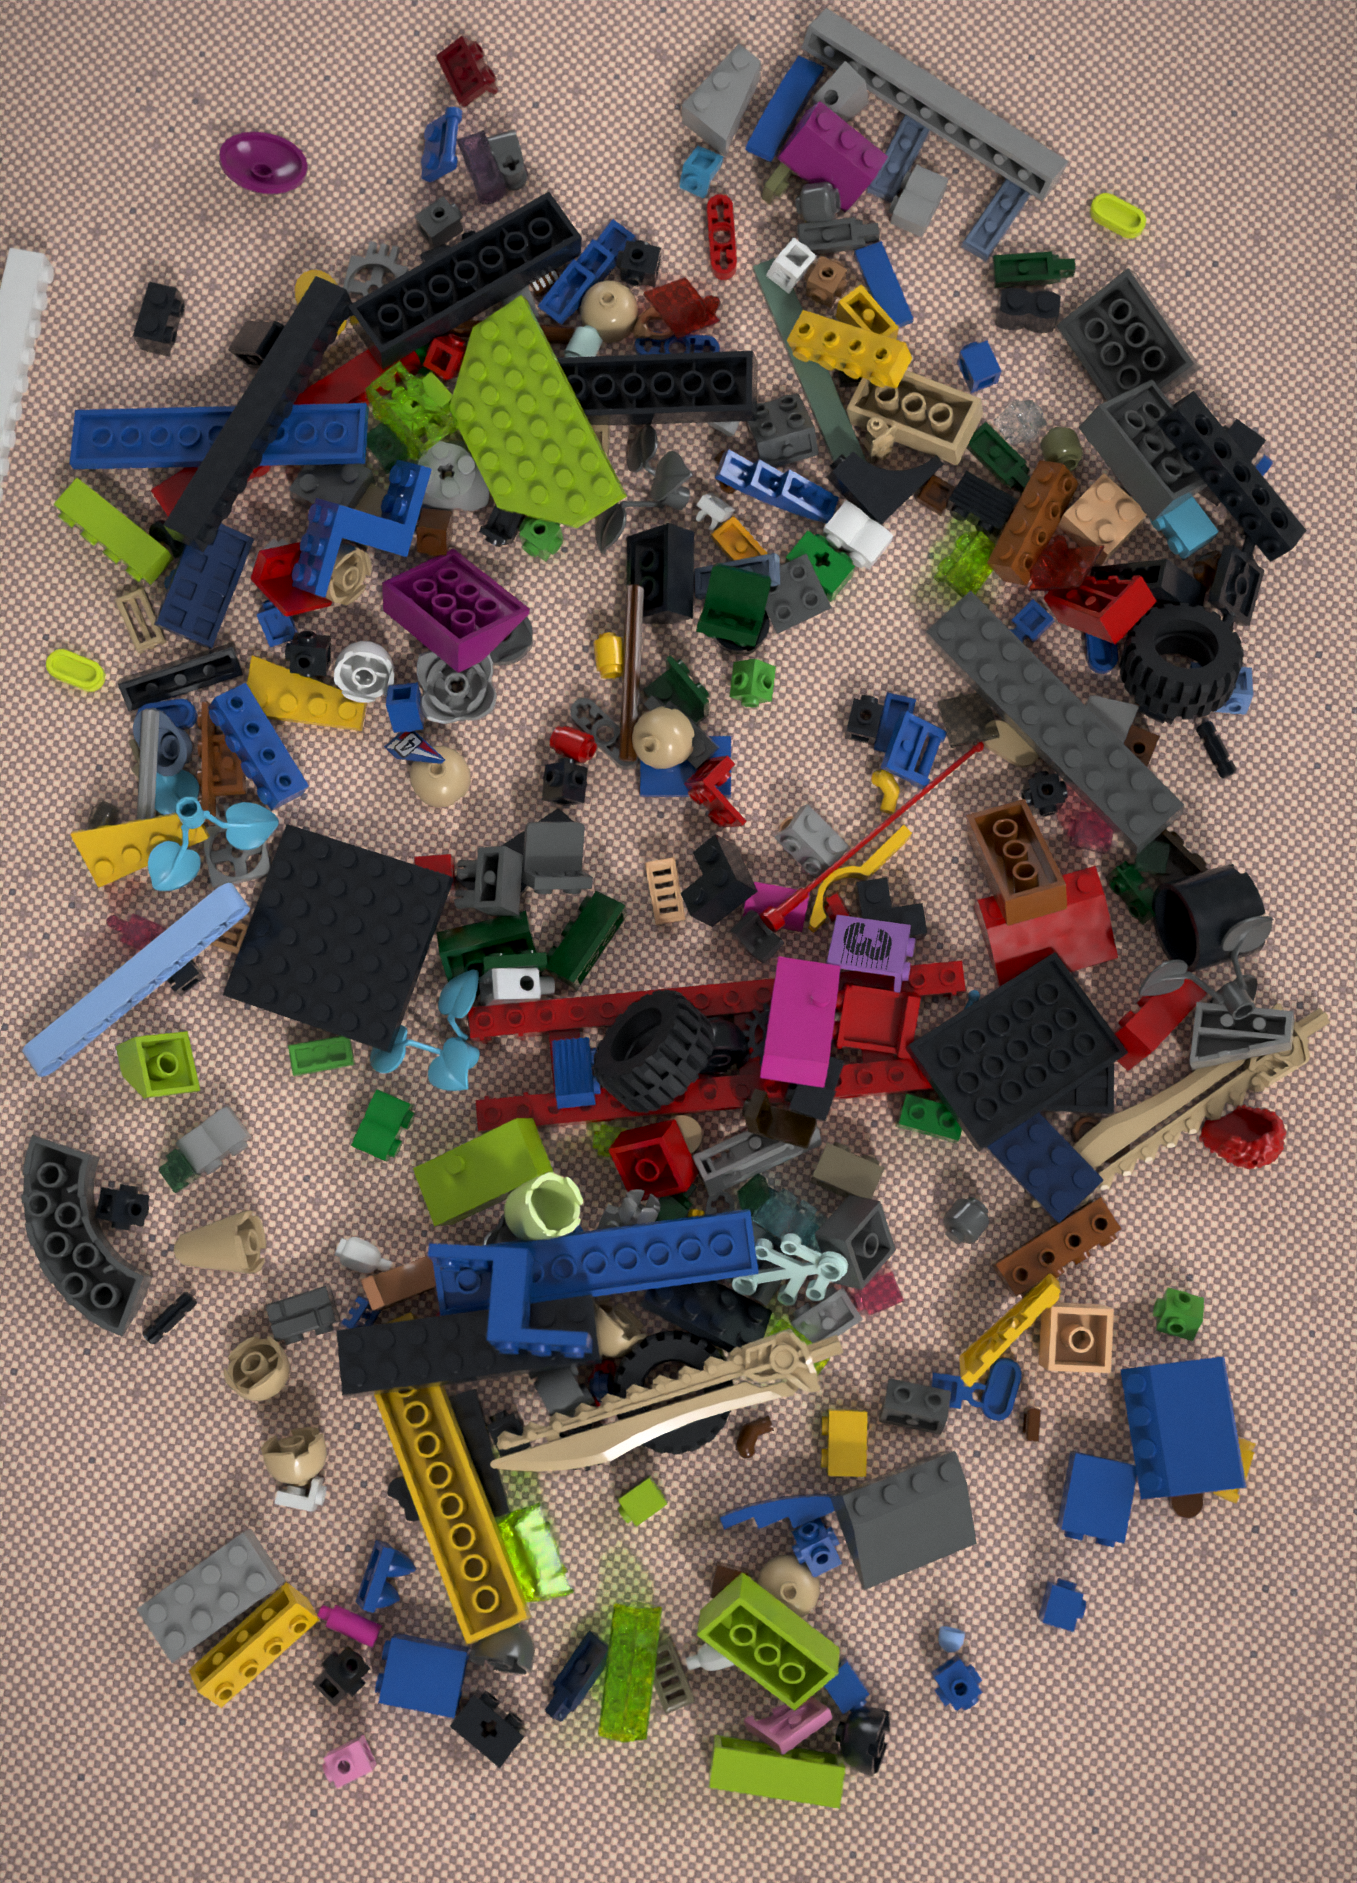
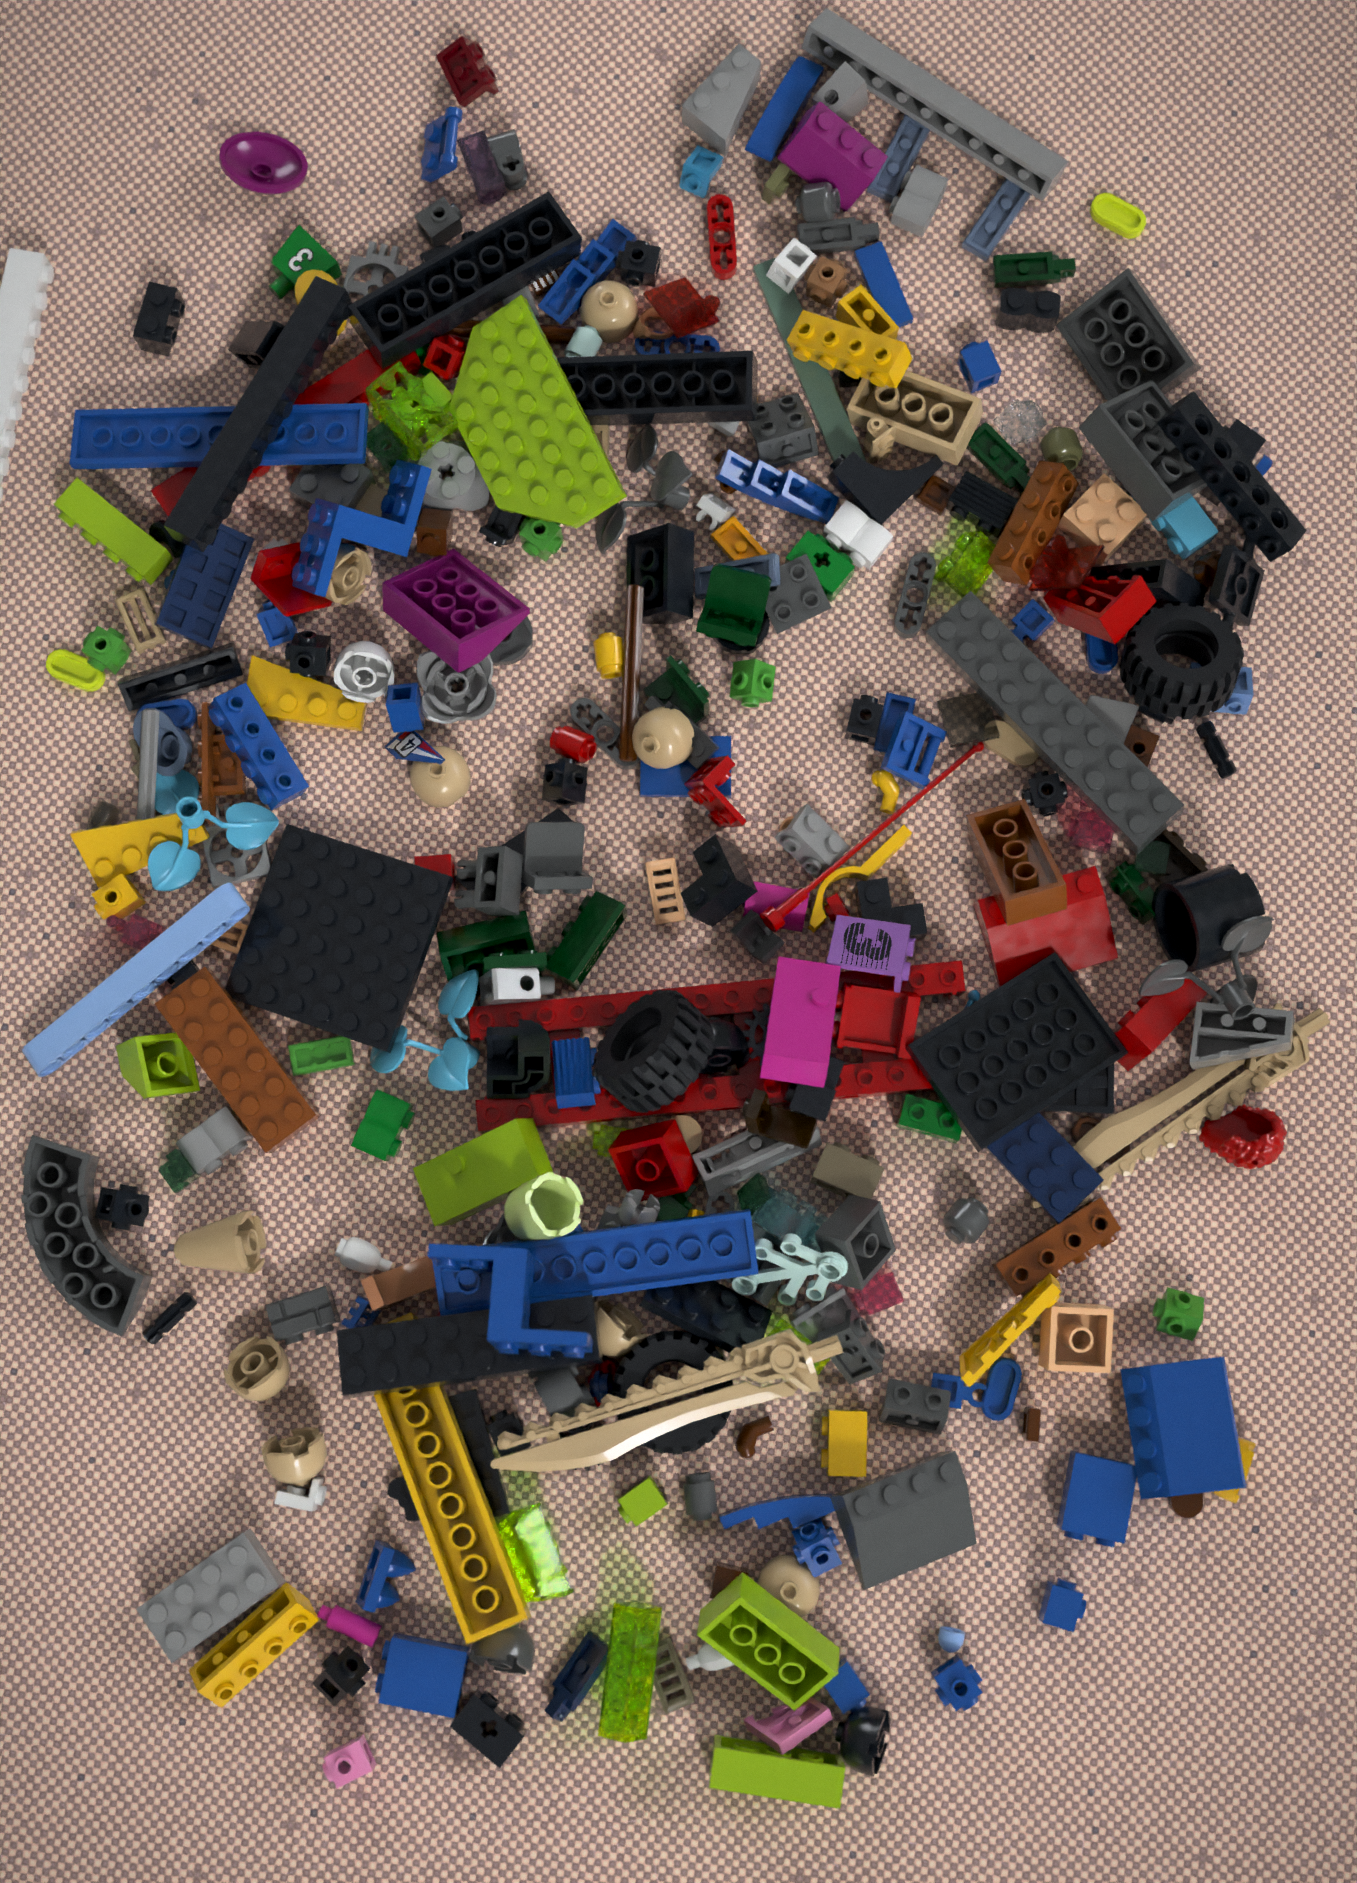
(106, 650): none -> bright green brick
(117, 898): none -> yellow brick
(237, 1060): none -> dark orange brick
(297, 256): none -> green torso
(517, 1060): none -> black brick
(700, 1496): none -> dark grey brick
(861, 1351): none -> dark grey bracket
(925, 589): none -> dark grey beam

